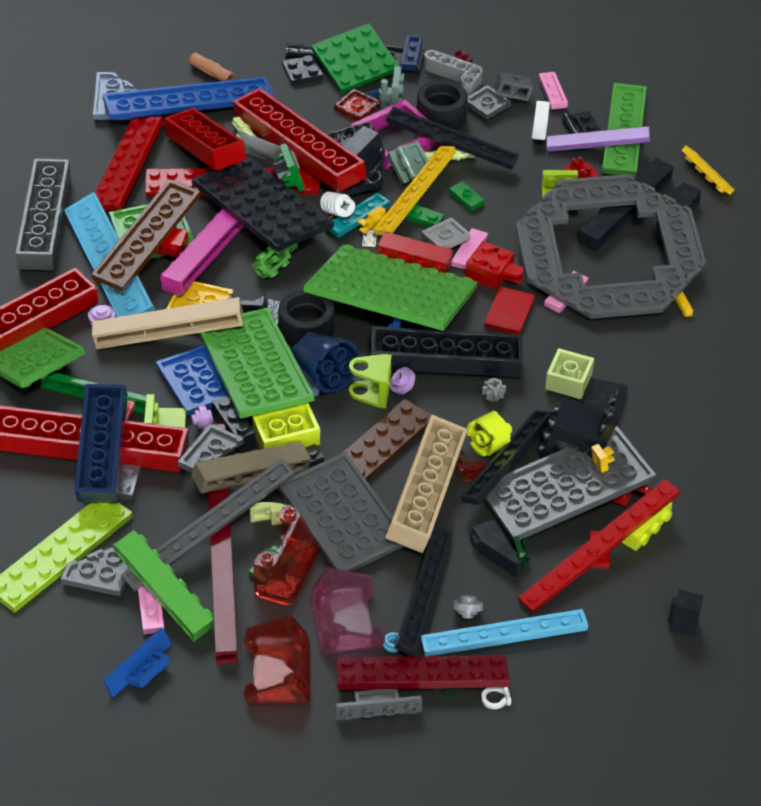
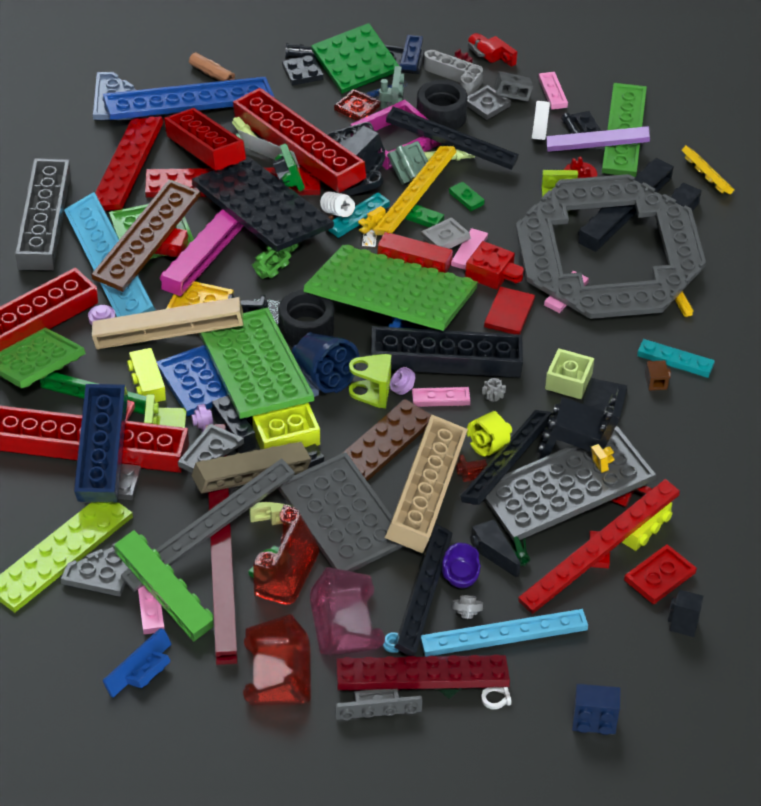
(146, 374): none -> neon yellow brick
(441, 396): none -> bright pink tile
(461, 565): none -> dark purple piece
(492, 49): none -> red plate
(596, 709): none -> dark blue brick
(657, 375): none -> reddish brown brick
(660, 574): none -> red plate
(676, 358): none -> teal plate

